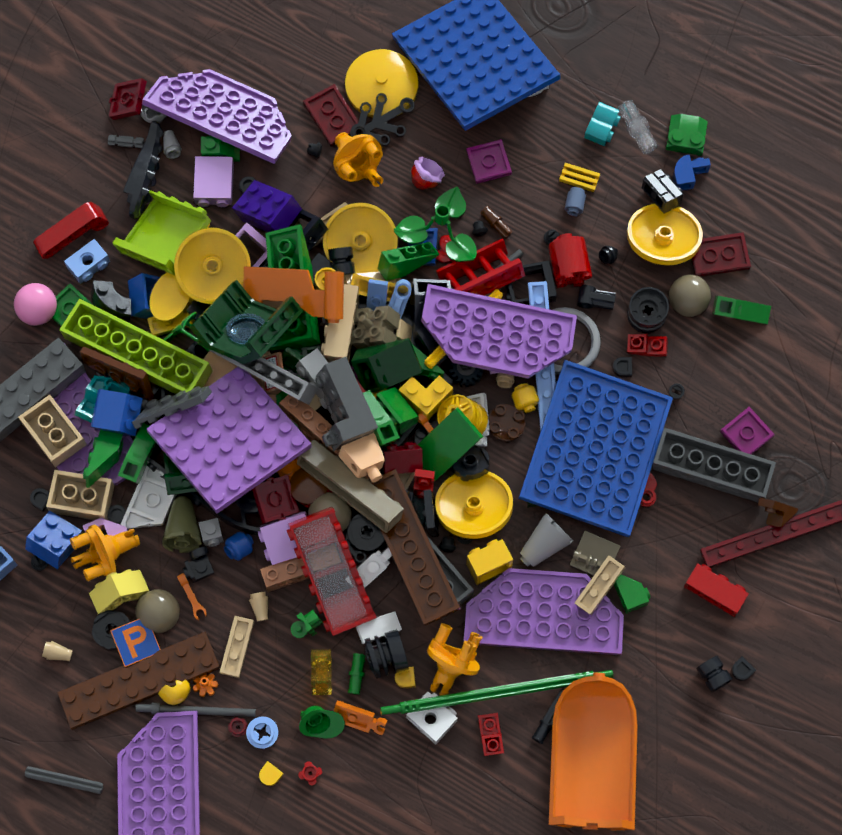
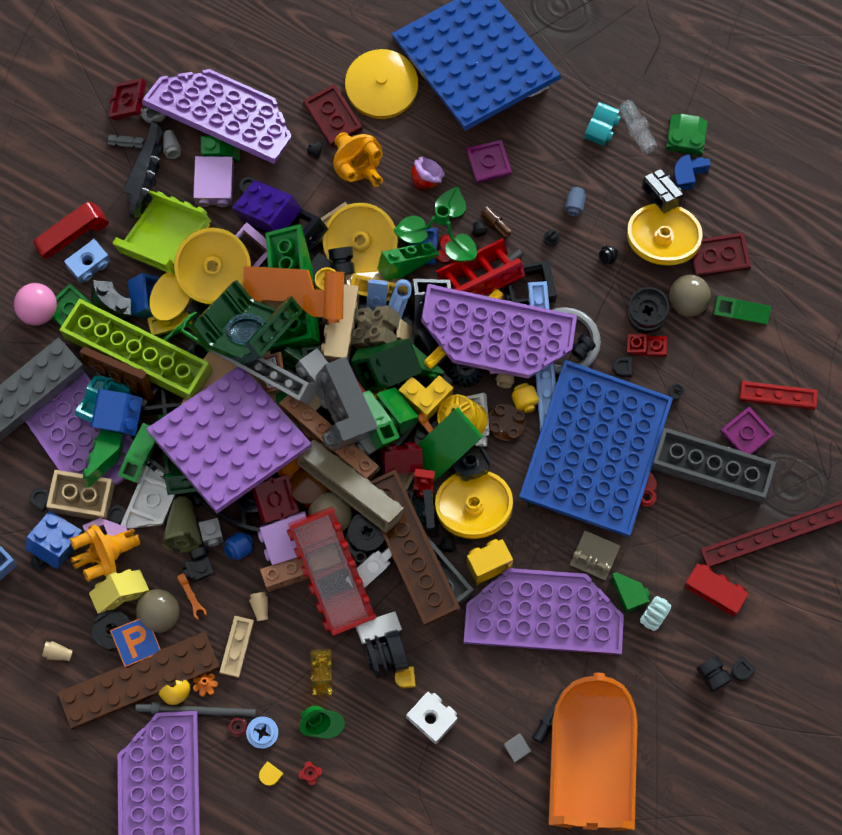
(52, 430): tan brick -> none
(64, 780): dark grey axle -> none
(171, 404): dark grey wing -> none
(306, 624): green hips -> none
(356, 674): green pin -> none
(360, 718): orange plate -> none
(363, 457): light nougat torso -> none
(379, 121): black plant -> none
(452, 660): light orange piece -> none
(487, 693): green axle -> none
(490, 734): red slope -> none
(517, 747): none -> light grey slope
(544, 542): light grey cone -> none
(570, 260): red cylinder -> none
(573, 168): yellow tile -> none
(582, 347): none -> black wheel
(590, 297): black piece -> none
(599, 585): tan plate -> none
(655, 613): none -> light aqua gear
(778, 395): none -> red tile
(778, 512): reddish brown slope -> none

